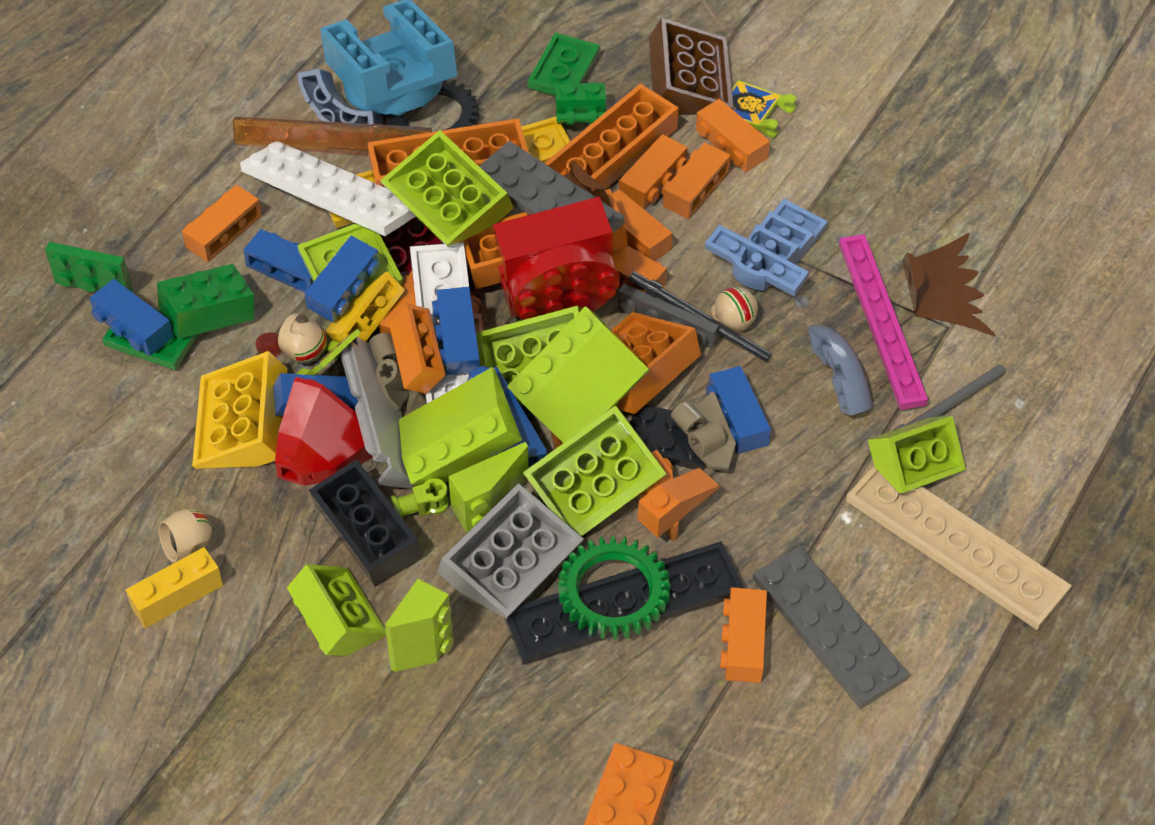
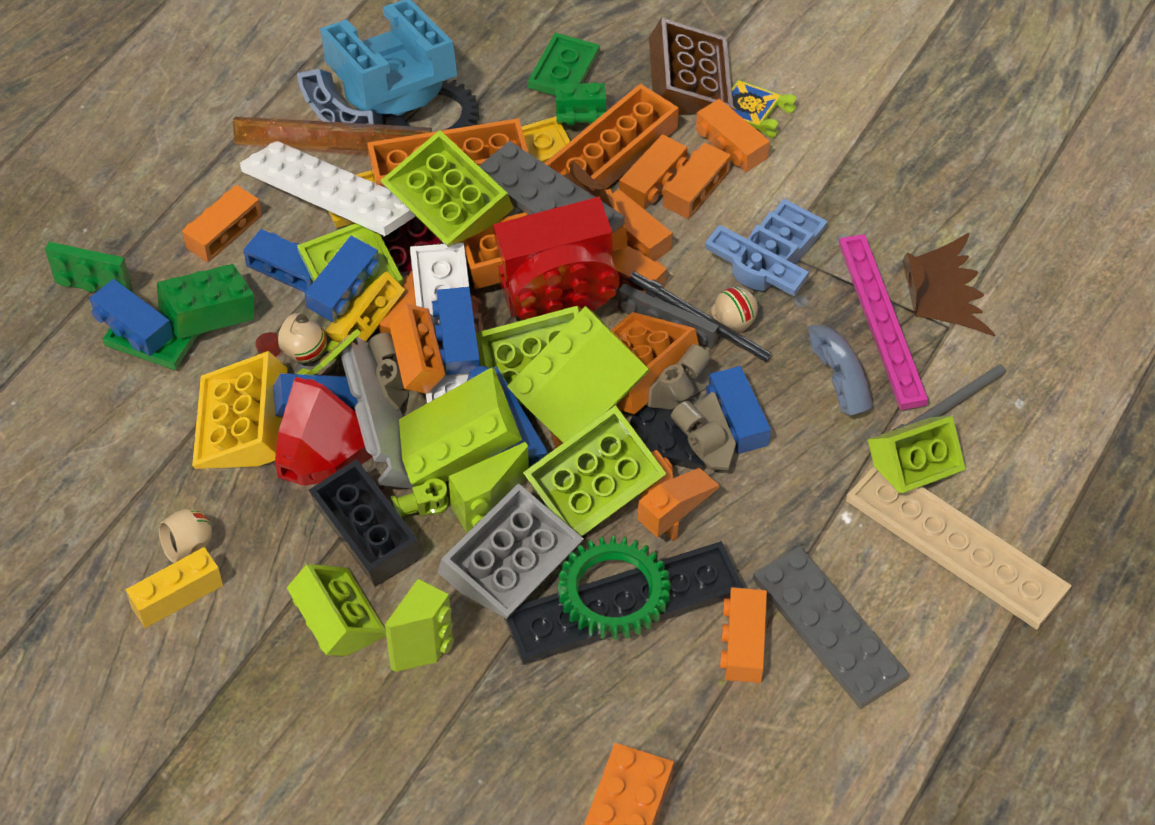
(681, 380): none -> dark tan panel

